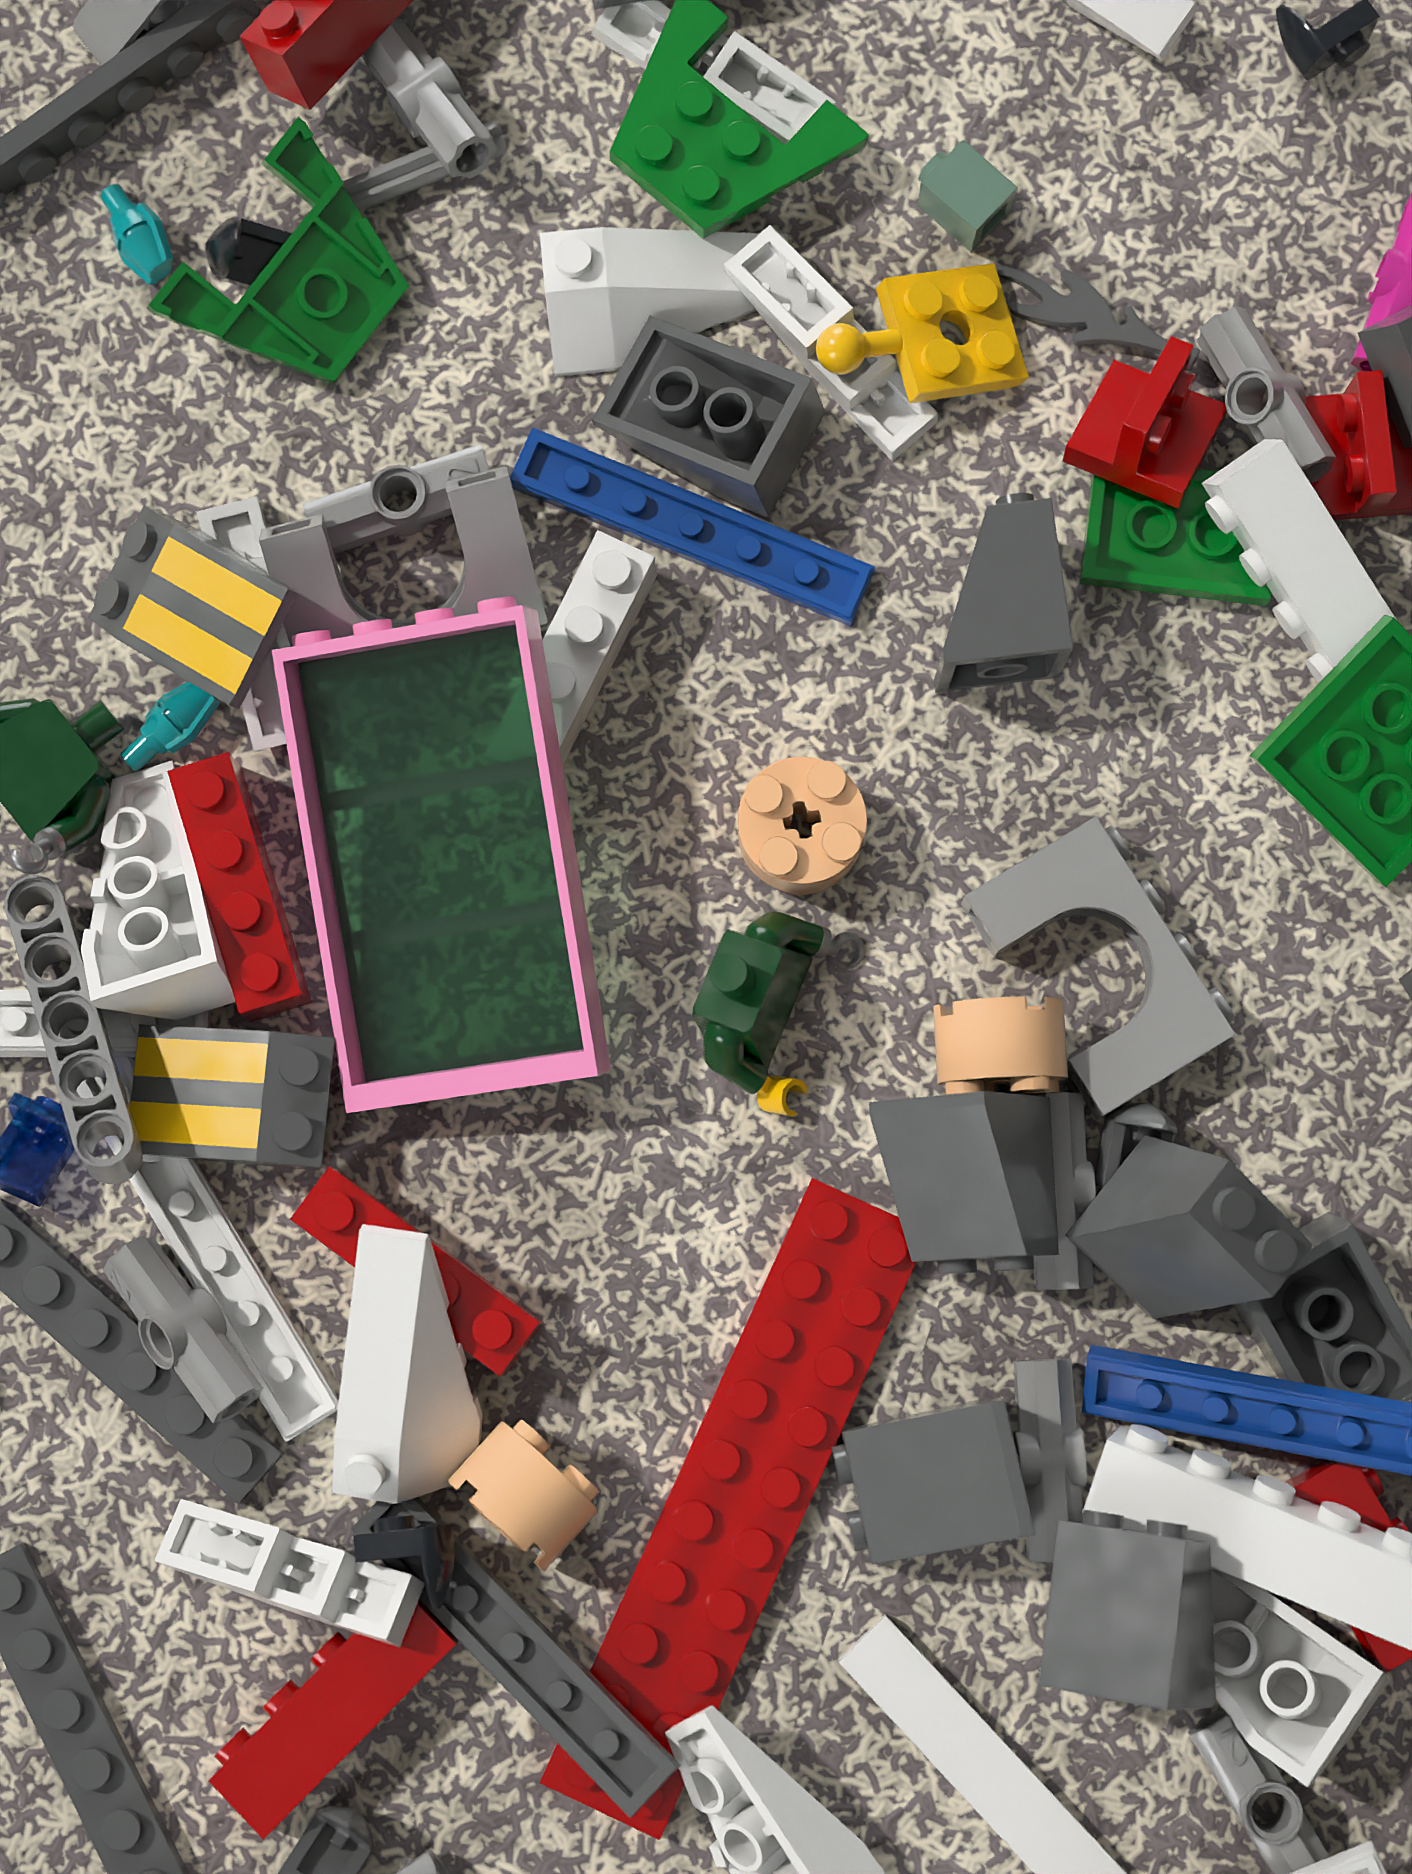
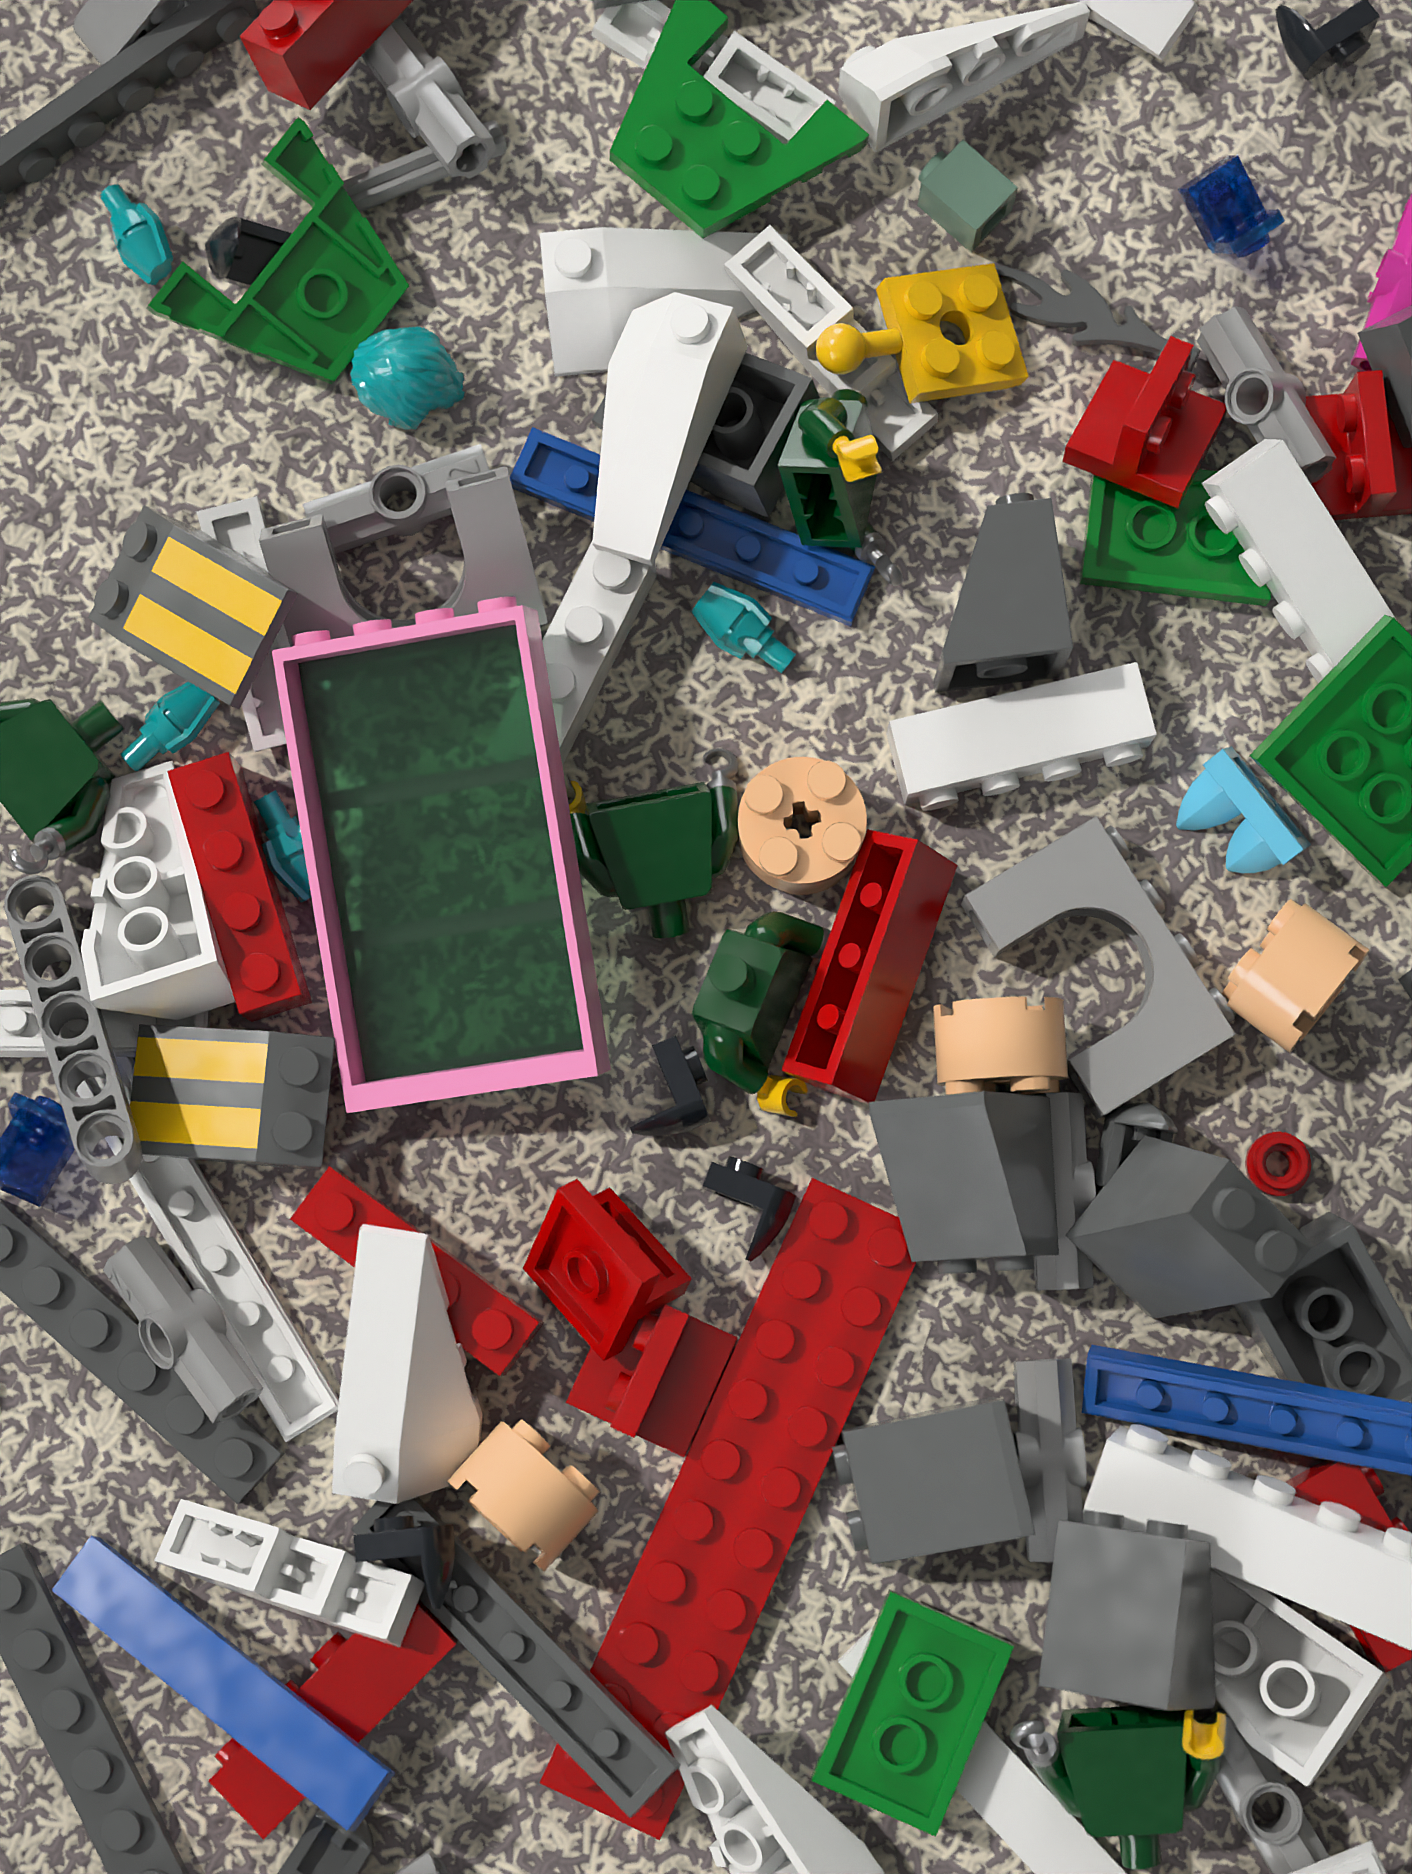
(224, 1683): none -> tile
(285, 846): none -> teal piece
(405, 375): none -> teal hair
(601, 1266): none -> red bracket
(658, 415): none -> white wedge
(658, 1380): none -> red bracket
(659, 844): none -> dark green torso
(683, 1075): none -> black plate
(740, 626): none -> teal piece
(743, 1184): none -> black plate
(832, 475): none -> dark green torso
(870, 966): none -> red brick
(912, 1712): none -> green plate
(934, 72): none -> white wedge
(1021, 735): none -> white brick
(1127, 1771): none -> dark green torso
(1225, 792): none -> medium azure tile
(1229, 209): none -> clear blue bracket
(1295, 974): none -> light nougat brick
(1298, 1161): none -> red plate

